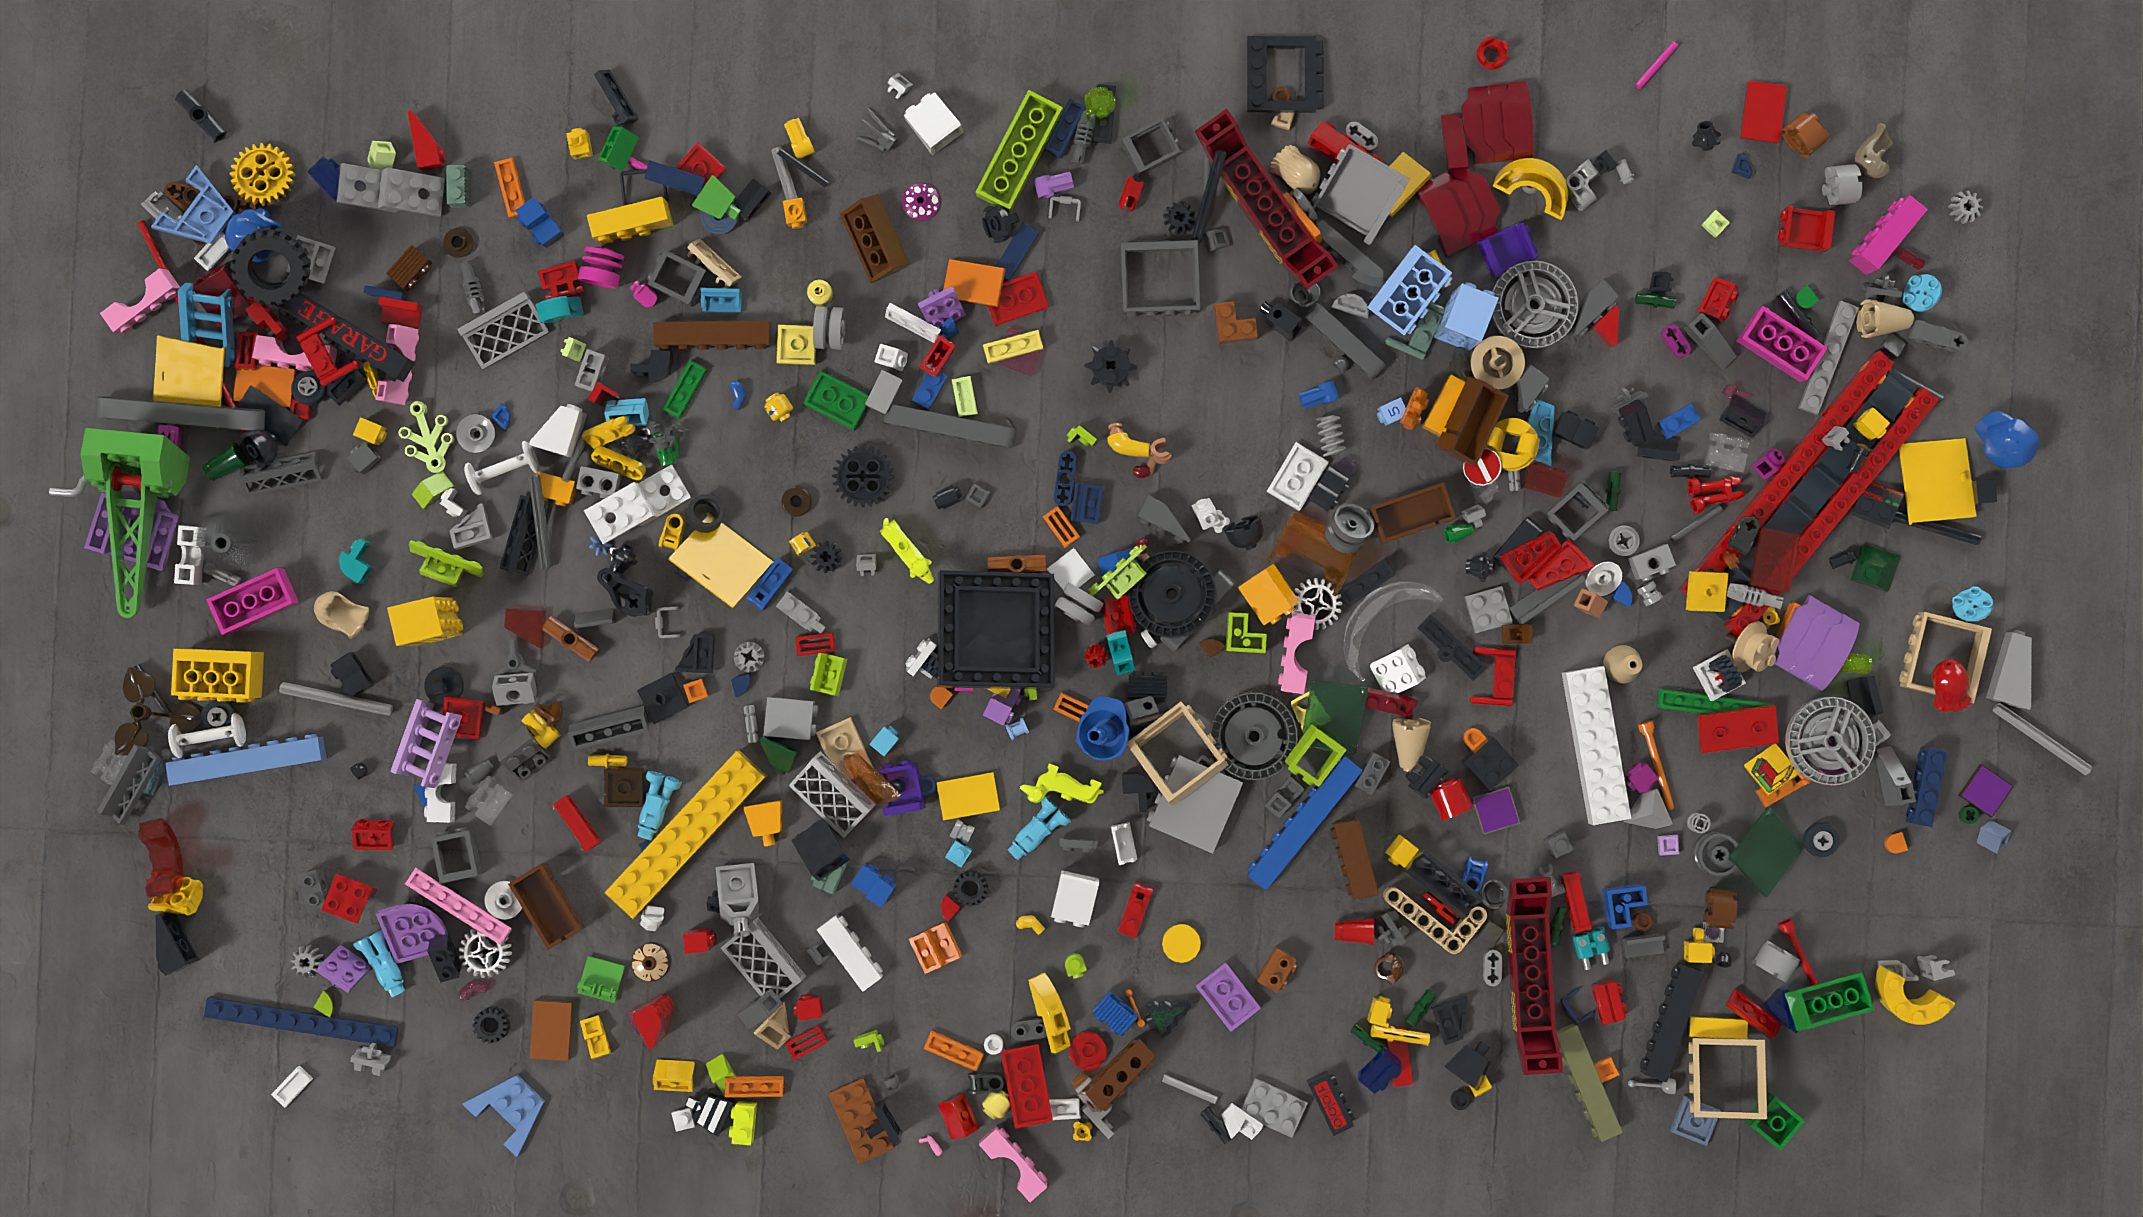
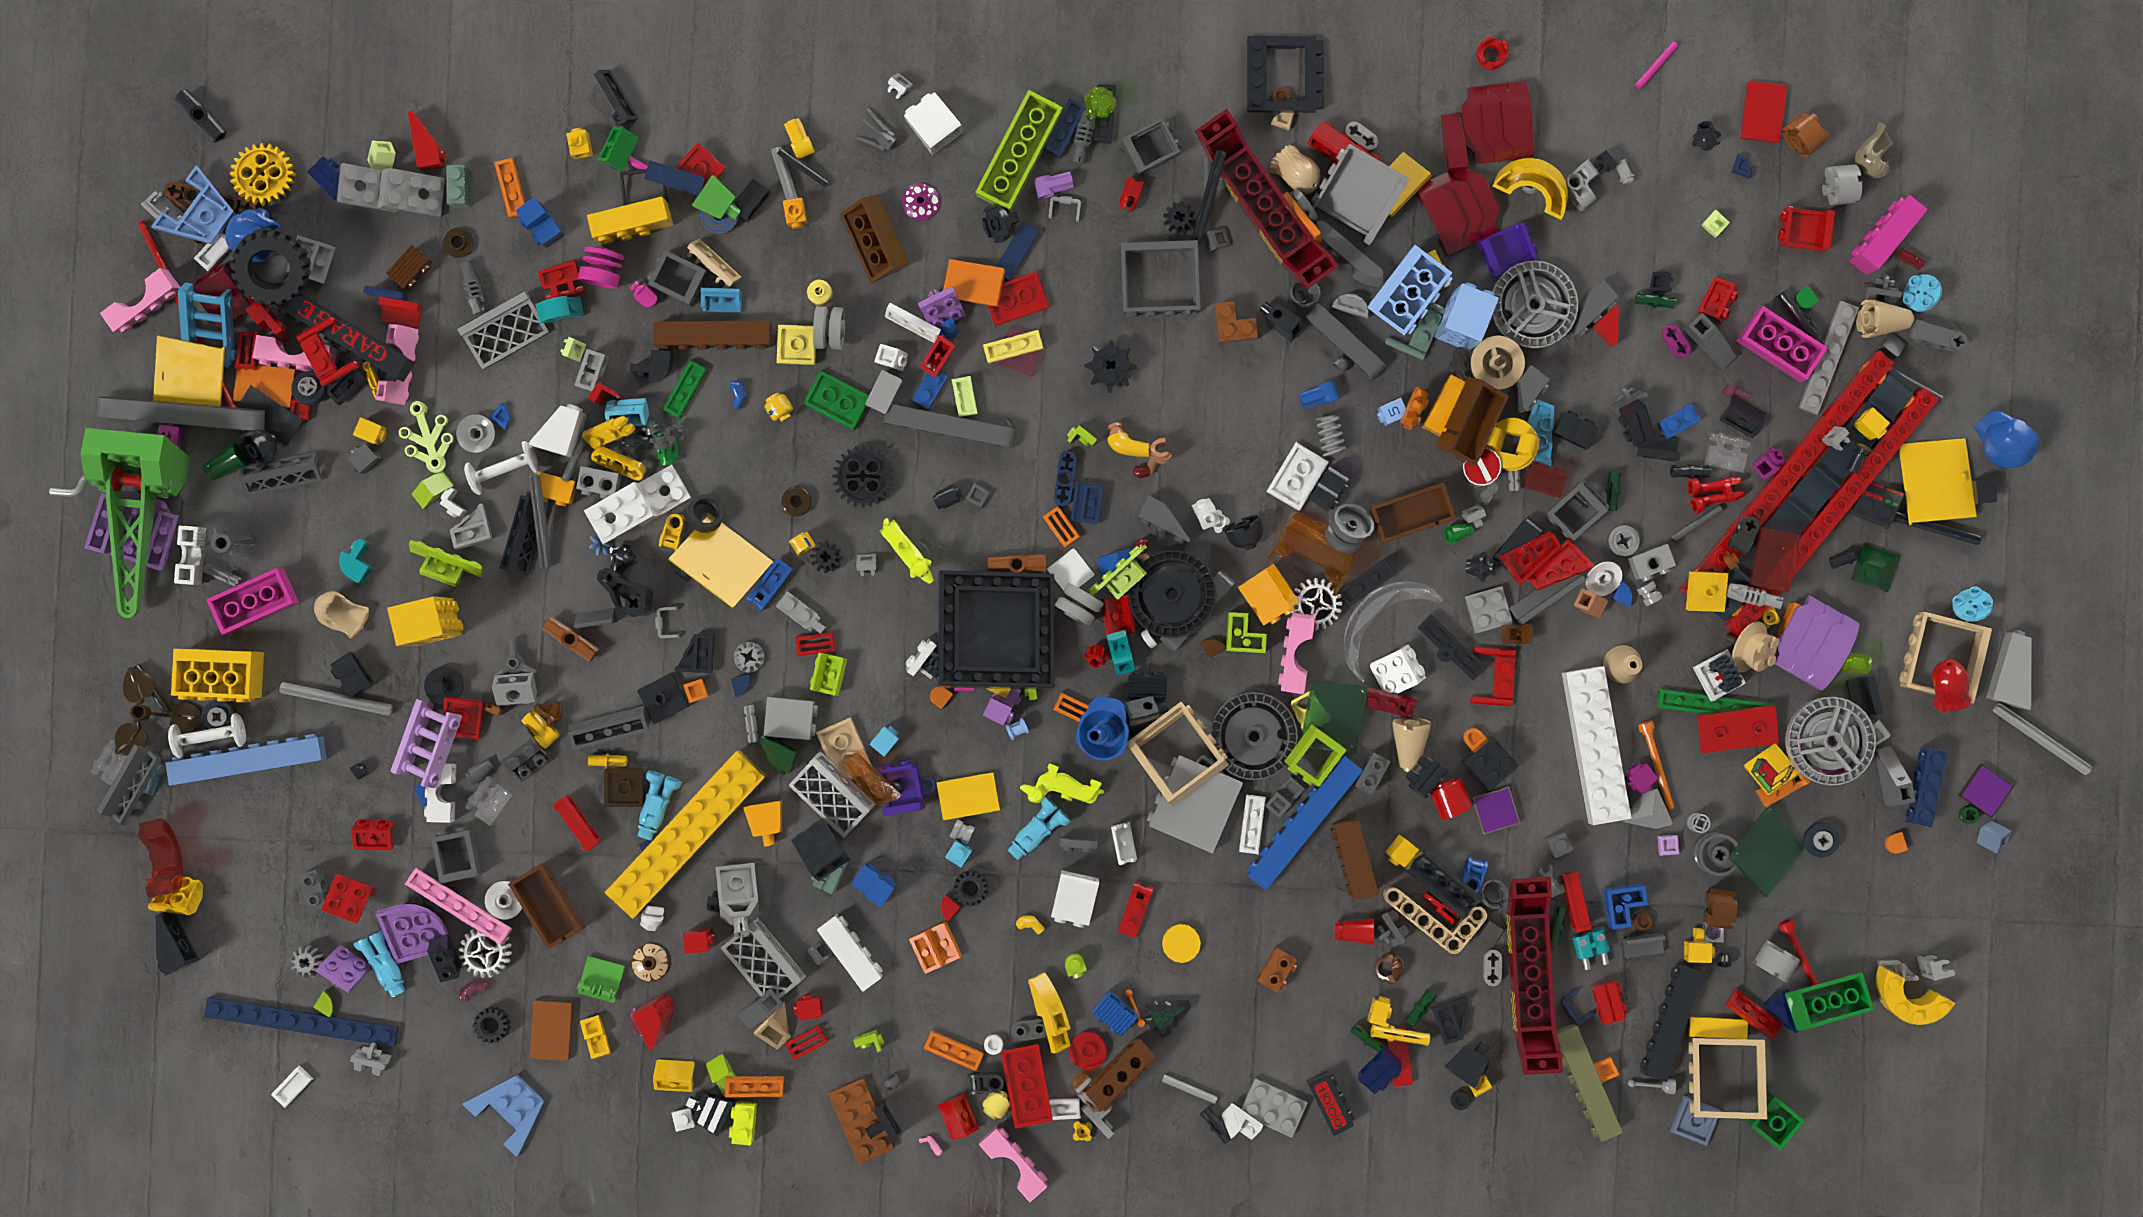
(526, 624): clear red wing -> none
(1138, 784): black brick -> none
(1228, 996): medium lavender plate -> none
(1252, 824): none -> white tile
(1961, 212): light grey gear -> none

